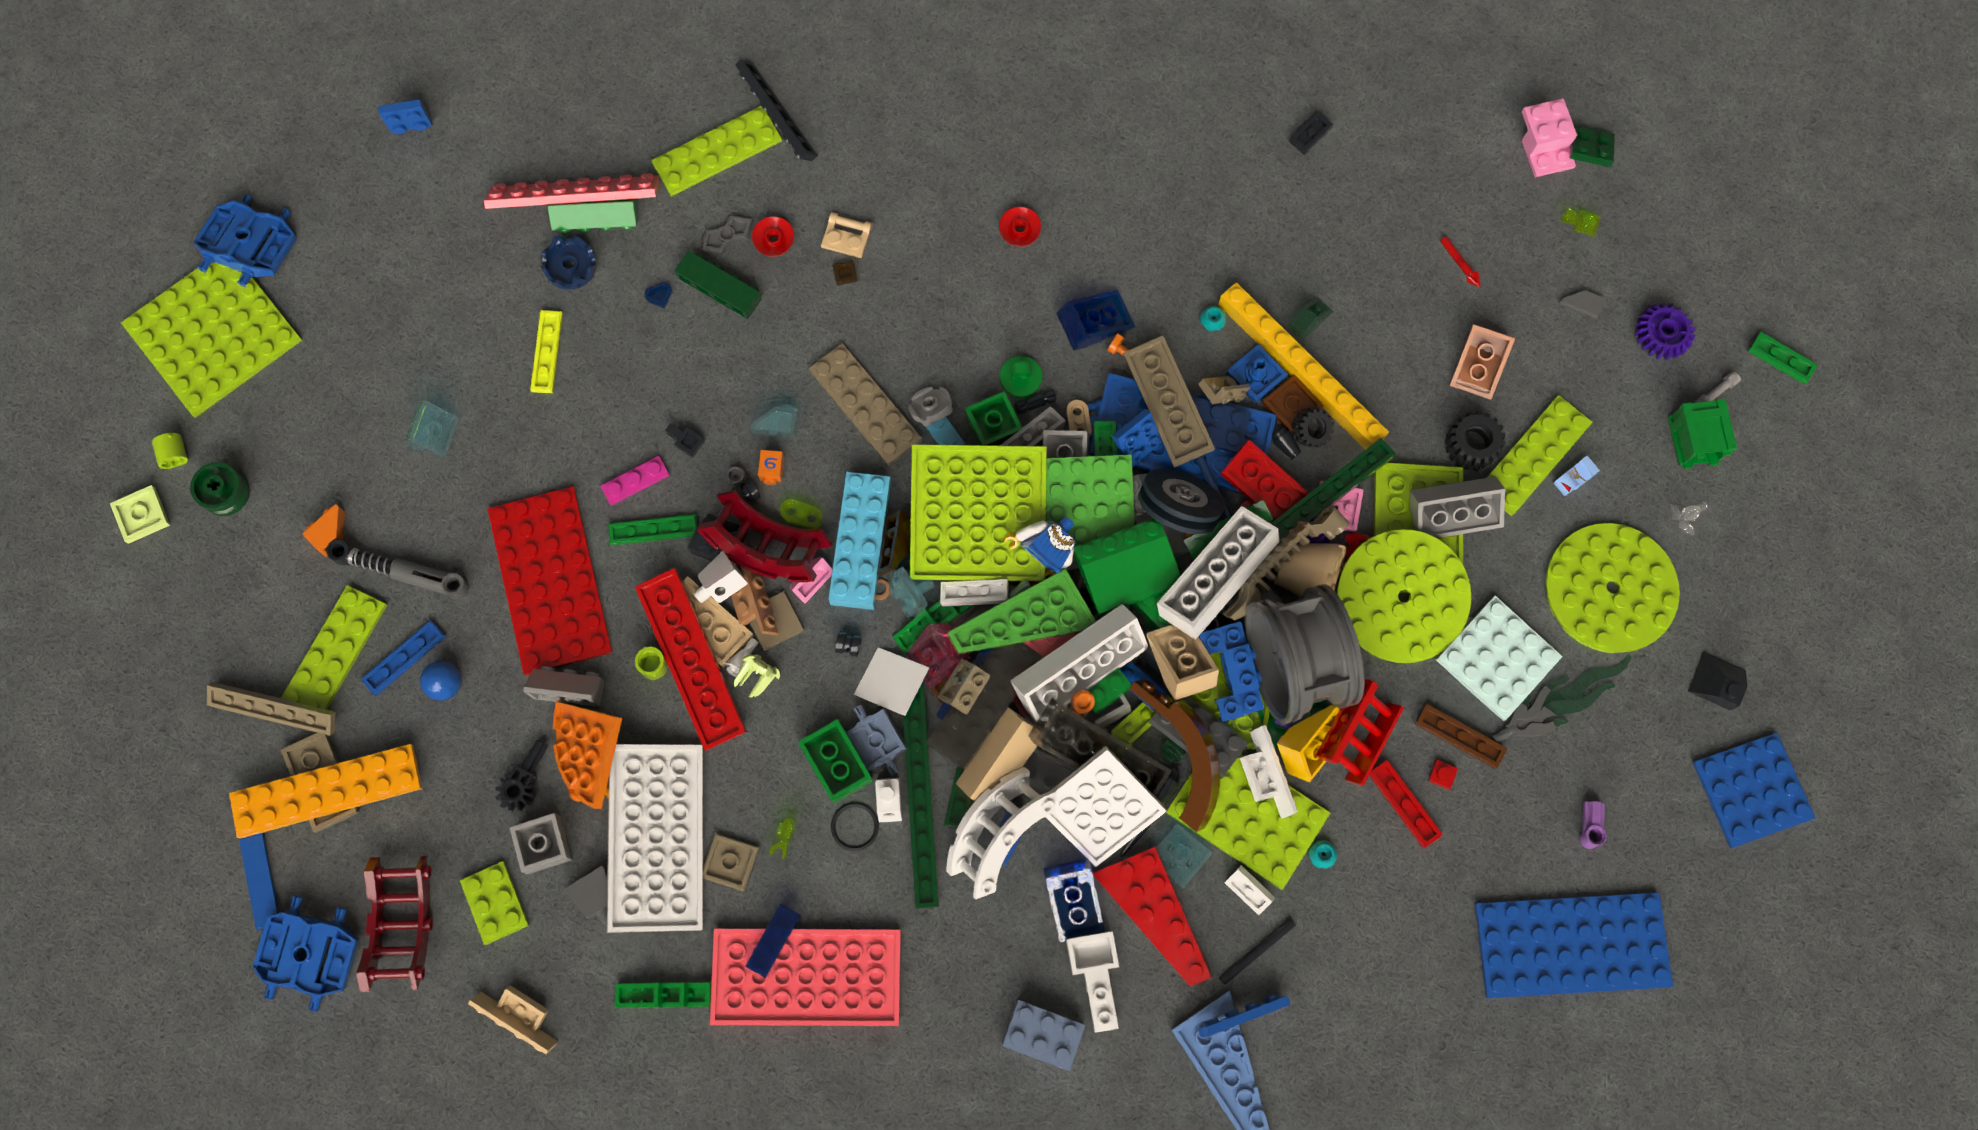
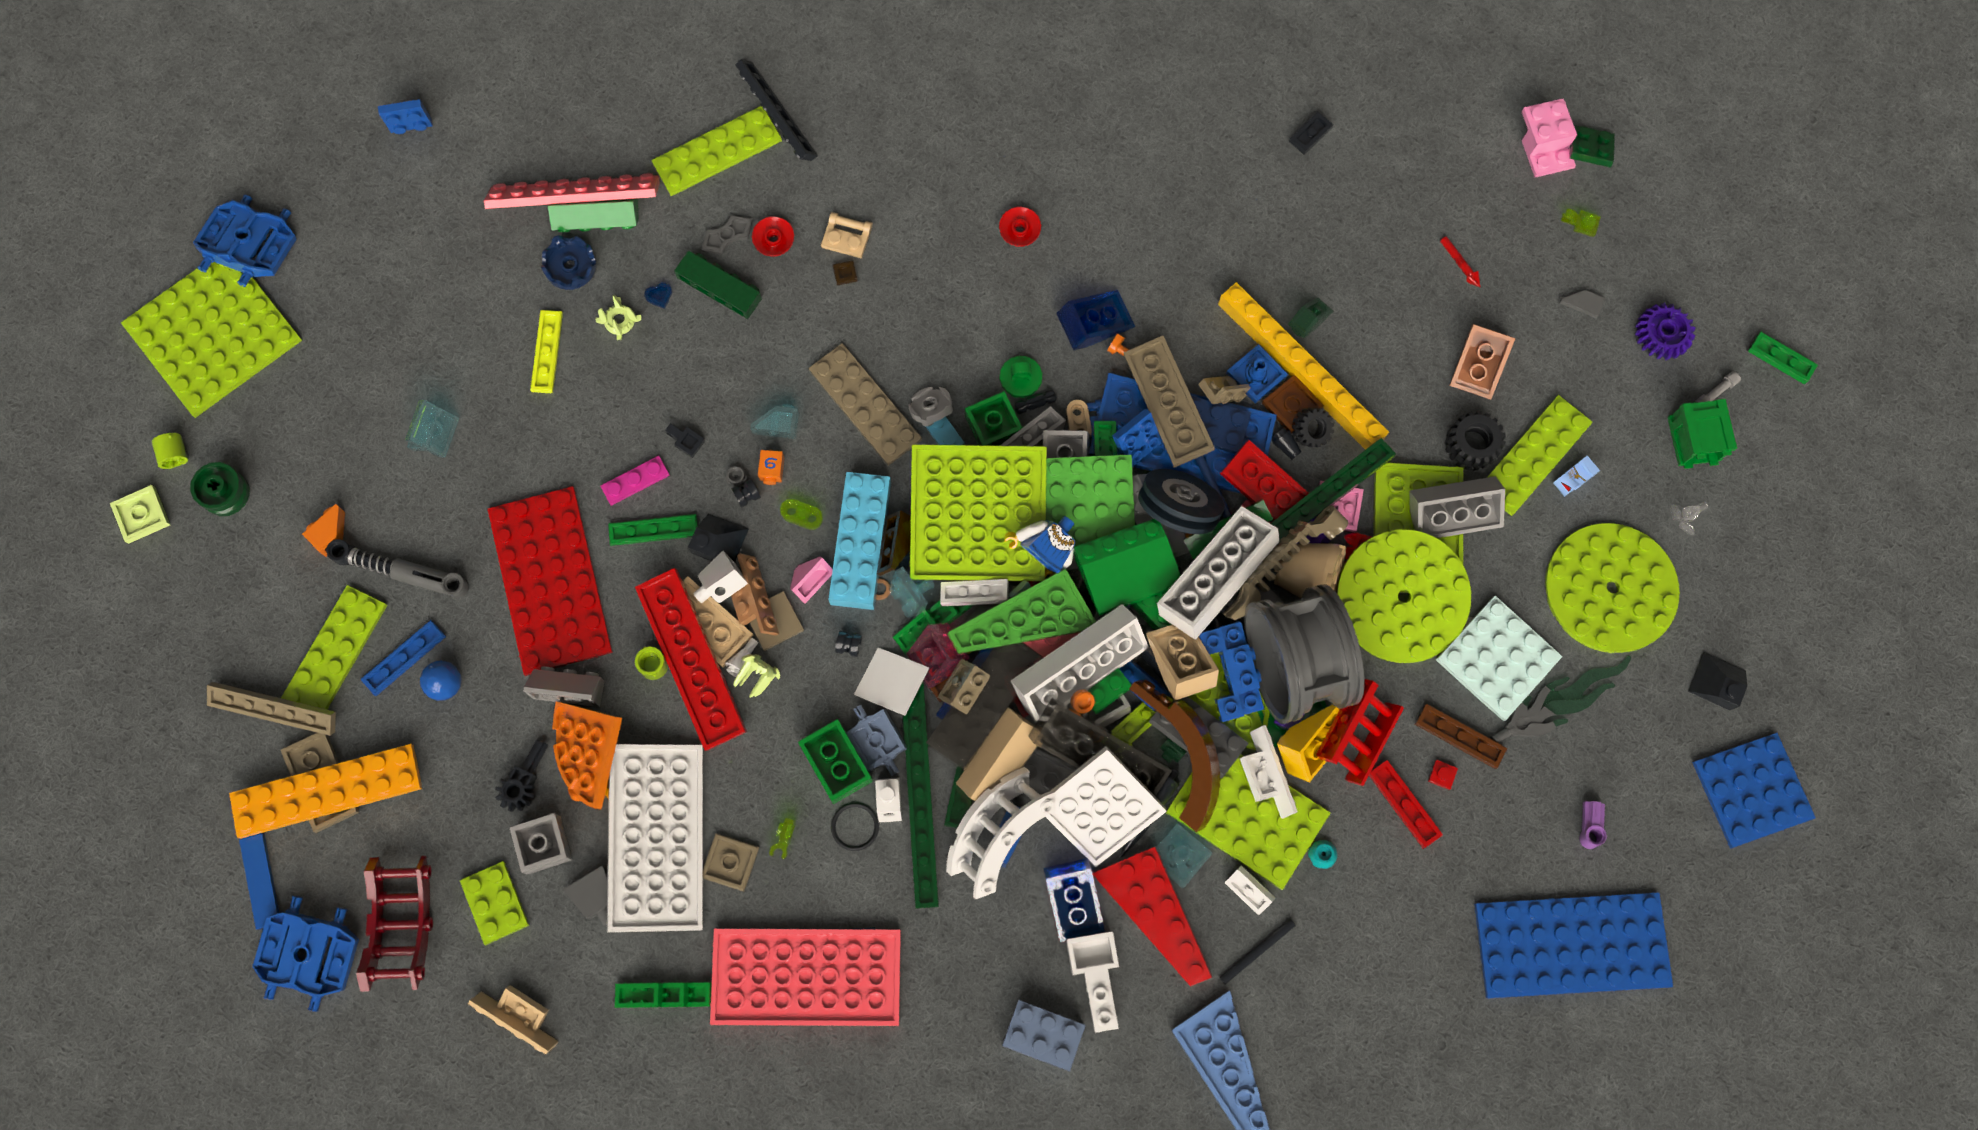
(610, 323): none -> yellowish green piece
(756, 560): dark red fence -> none
(773, 941): clear blue tile -> none
(1213, 324): teal plate -> none
(1235, 1018): blue plate -> none

